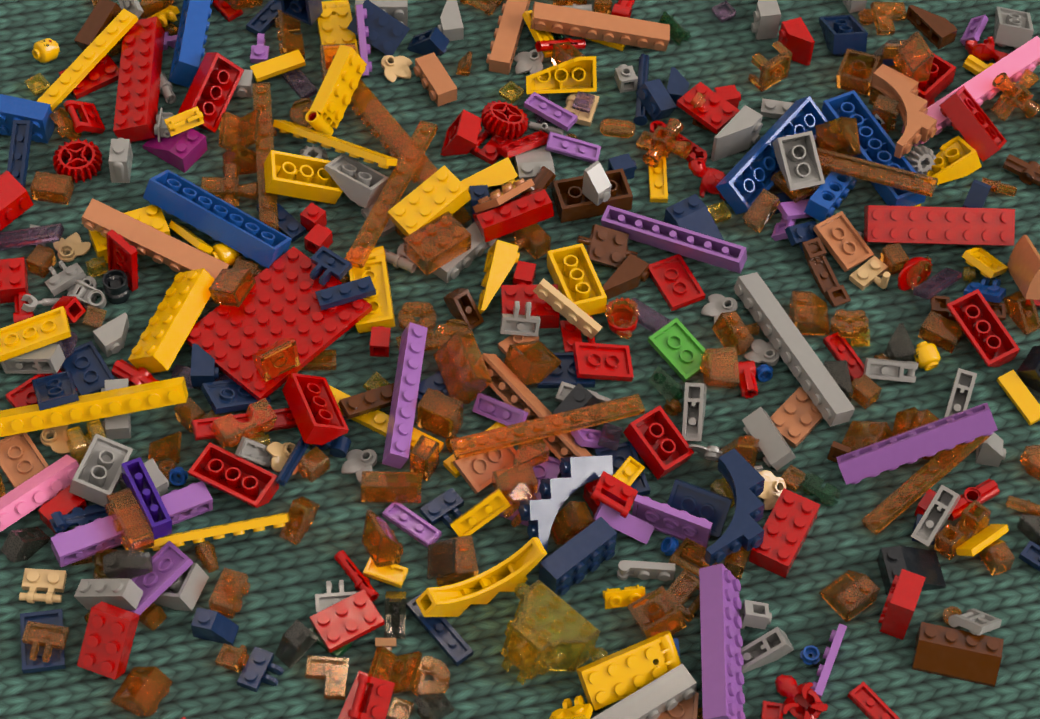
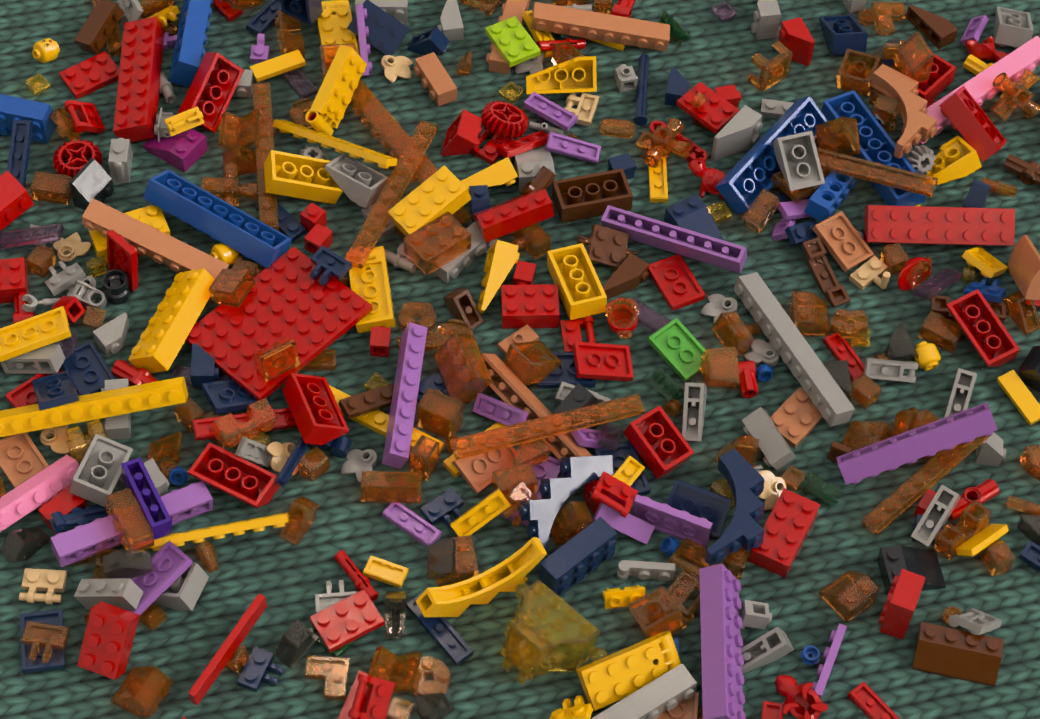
(88, 59): yellow plate -> none
(90, 183): none -> slope
(190, 237): yellow tile -> none
(213, 627): dark blue slope -> none
(227, 649): none -> red tile
(229, 592): clear orange brick -> none
(345, 293): dark blue plate -> none
(380, 541): clear orange slope -> none
(388, 643): medium nougat plate -> none
(499, 196): nougat plate -> none
(512, 41): none -> lime plate
(520, 324): light grey hinge -> none
(567, 308): tan plate -> none
(583, 102): plate -> none
(596, 184): light grey slope -> none
(656, 99): dark blue brick -> none
(709, 453): light grey plate -> none

